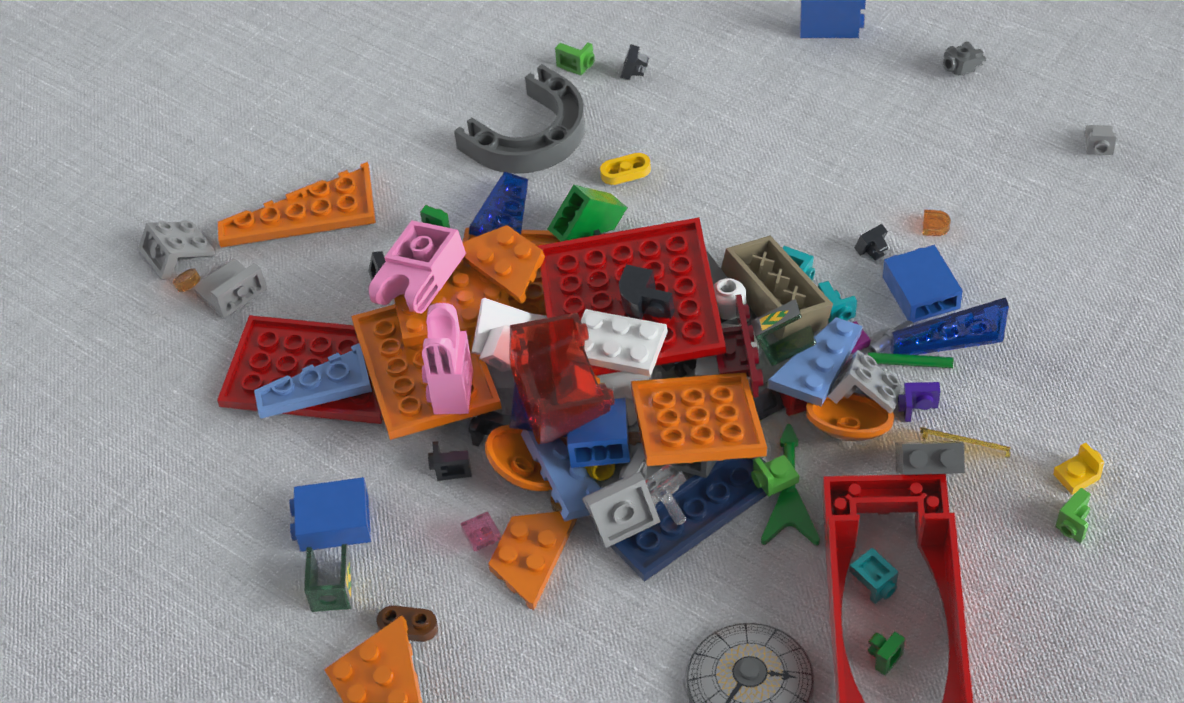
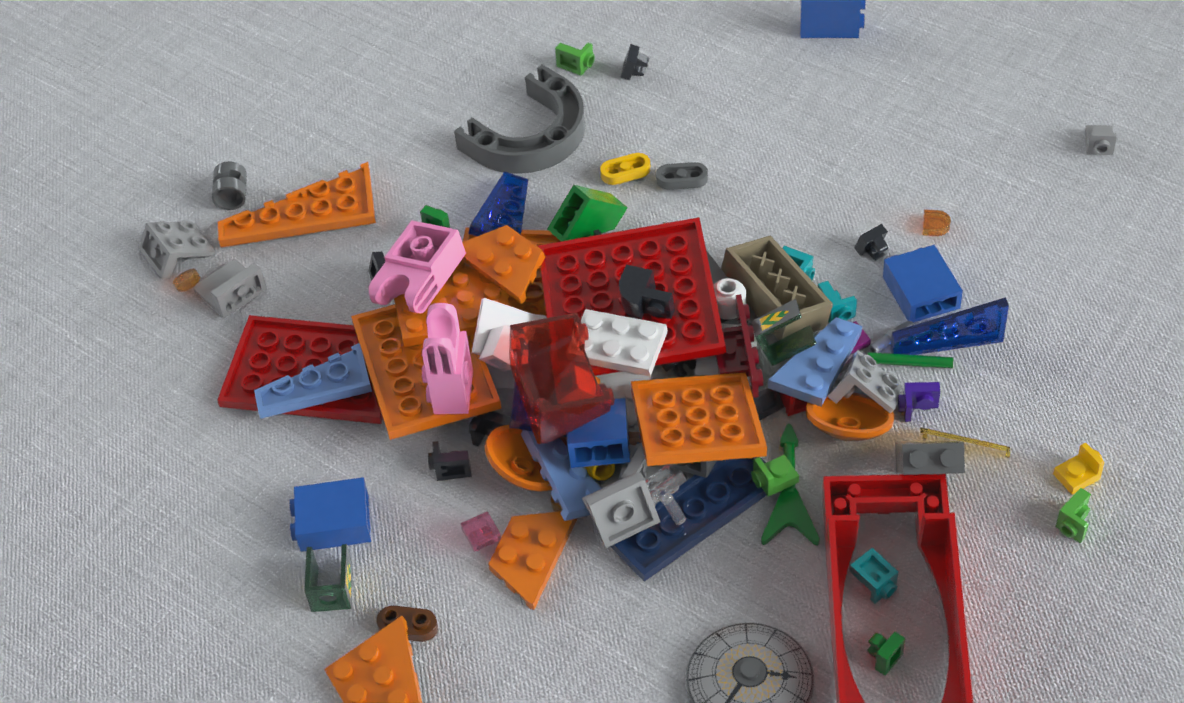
(229, 185): none -> dark grey wheel
(682, 175): none -> dark grey plate
(963, 59): dark grey piece -> none

